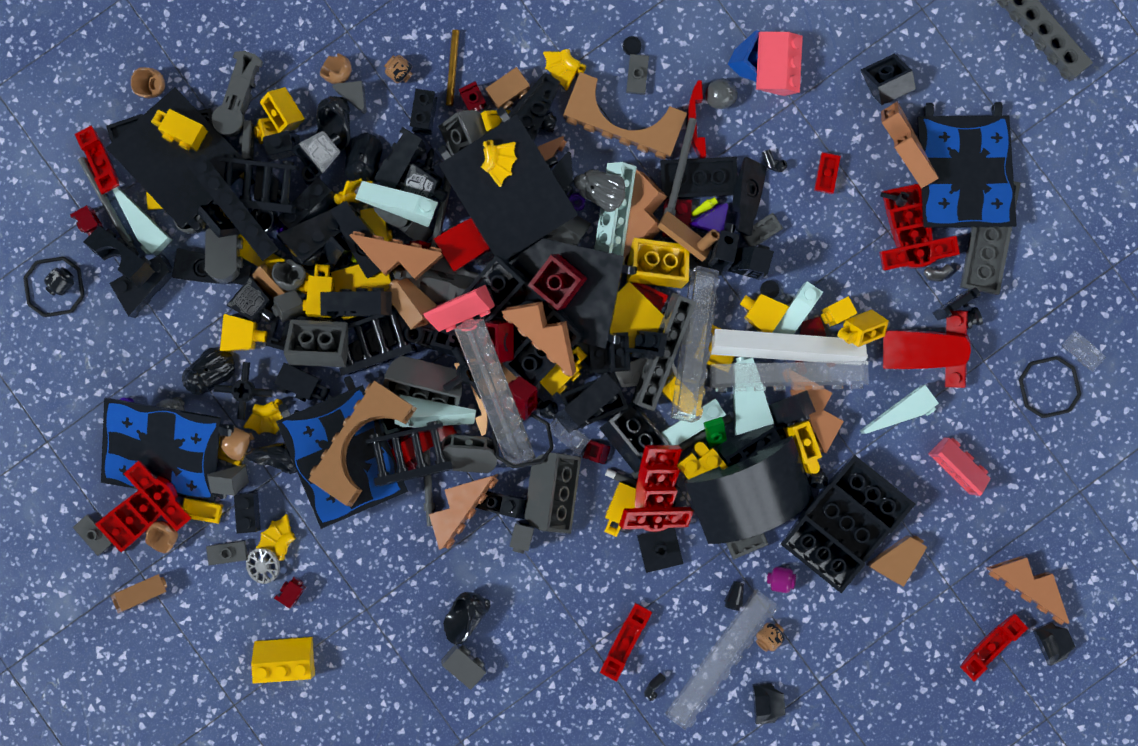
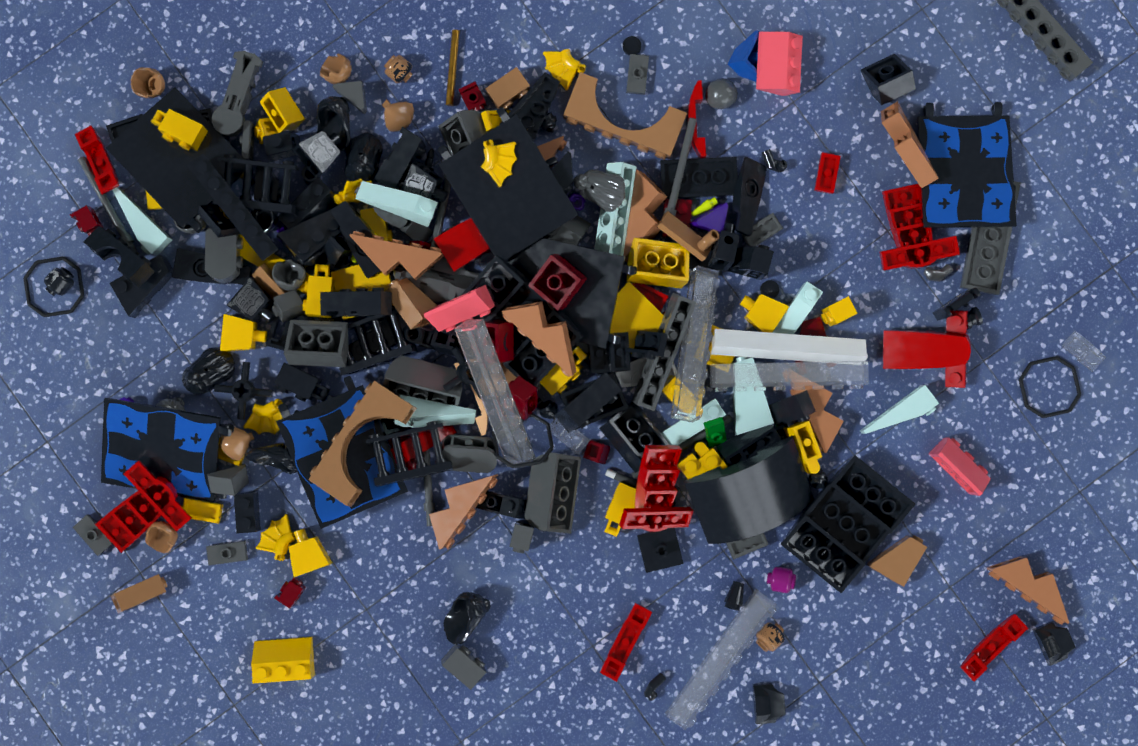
(262, 565): light grey wheel -> none
(307, 554): none -> yellow torso
(398, 115): none -> medium nougat piece
(423, 111): black hips -> none
(863, 328): yellow brick -> none
(900, 200): black hand -> none

